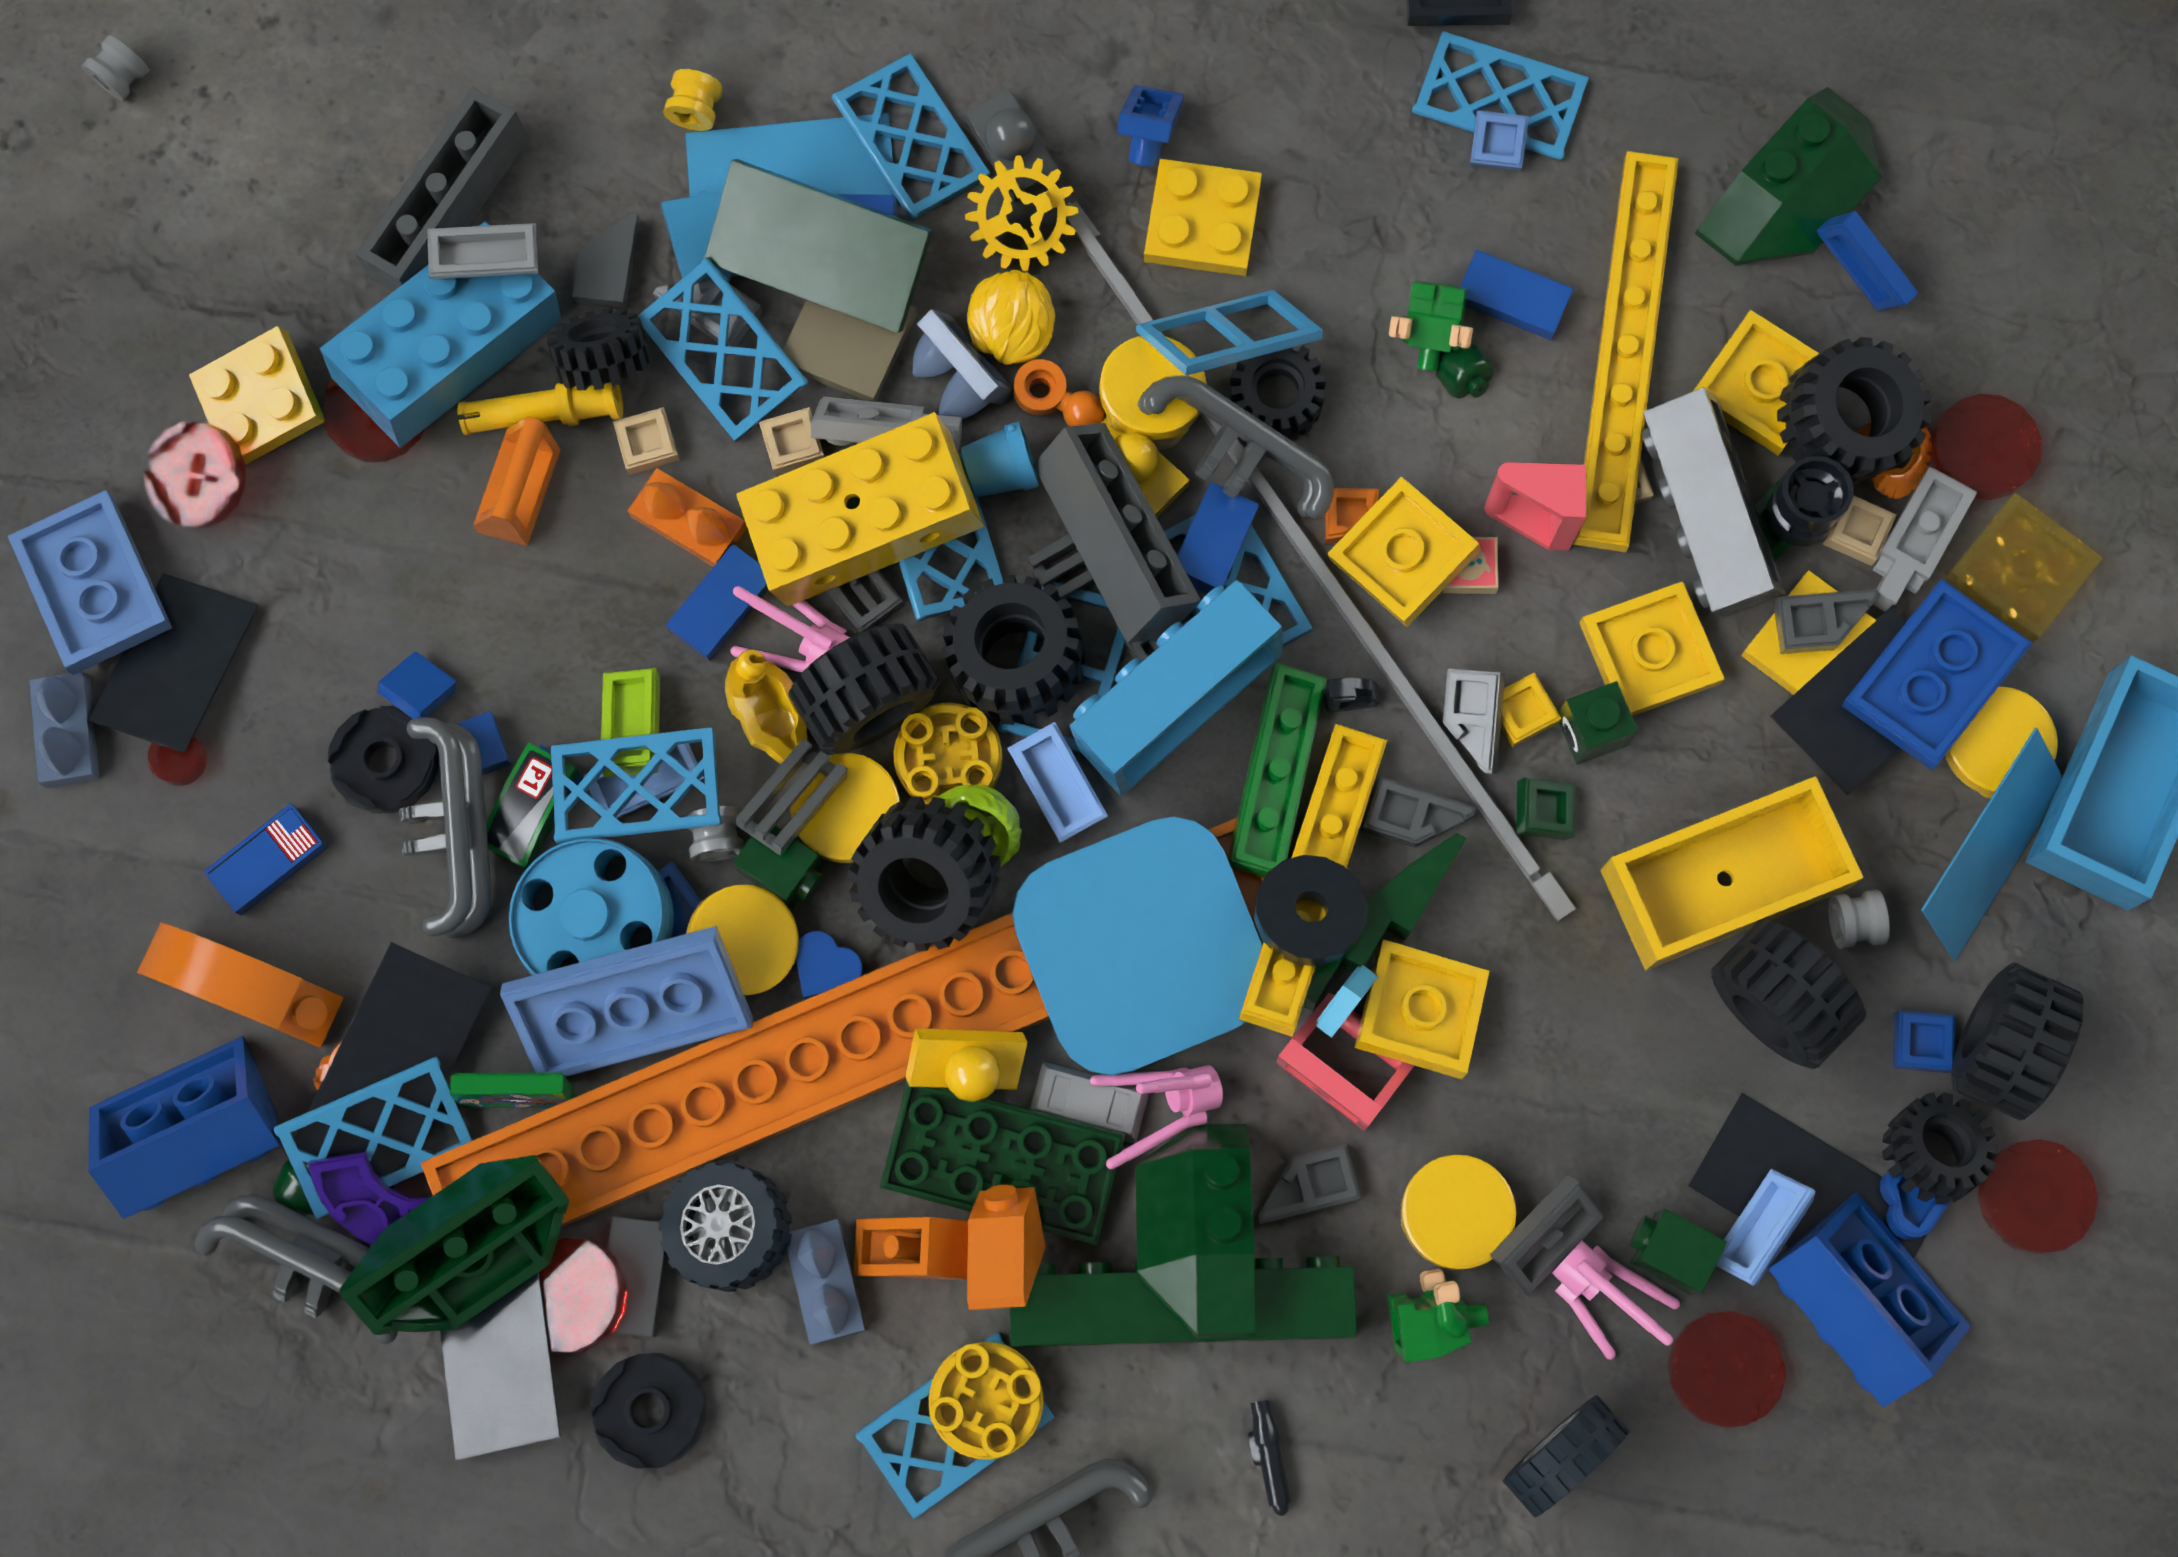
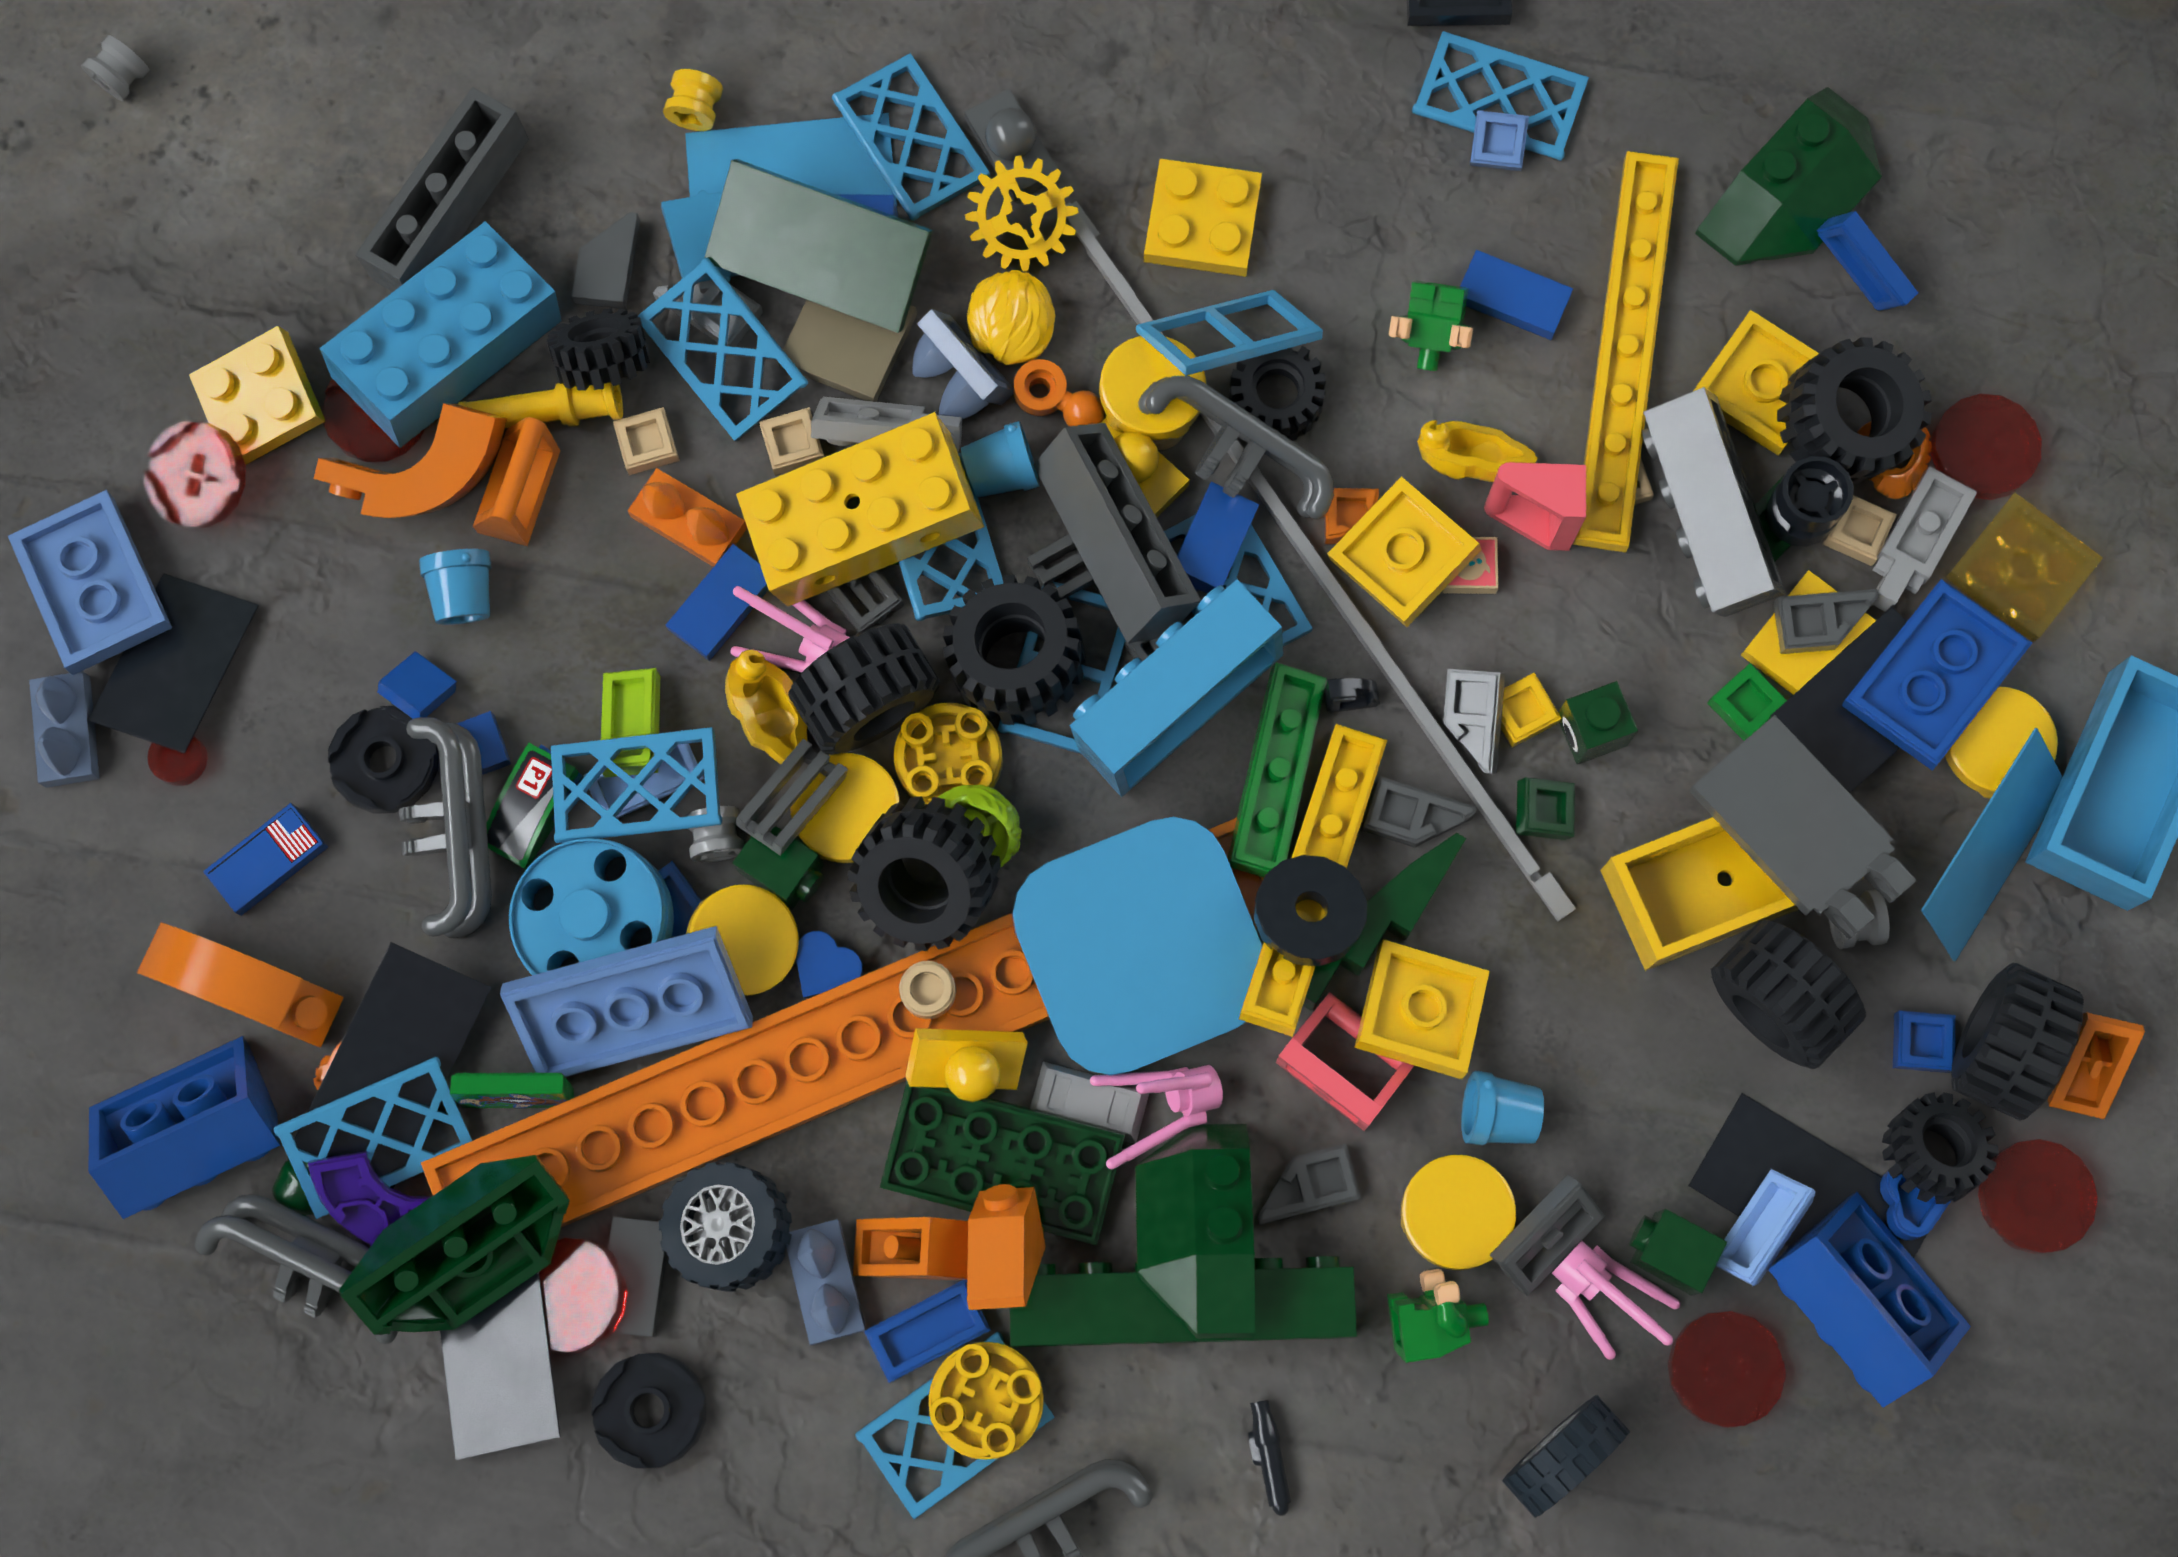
(452, 467): none -> orange arch
(457, 585): none -> dark azure piece
(482, 251): light grey tile -> none
(926, 1332): none -> blue tile
(927, 989): none -> tan tile
(1057, 782): light blue tile -> none
(1150, 120): blue tile -> none
(1346, 1000): medium azure tile -> none
(1465, 372): dark green piece -> none
(1469, 449): none -> yellow arm
(1500, 1111): none -> dark azure piece
(1652, 648): yellow plate -> none
(1746, 702): none -> green tile
(1801, 826): none -> dark grey tile
(2097, 1065): none -> orange slope

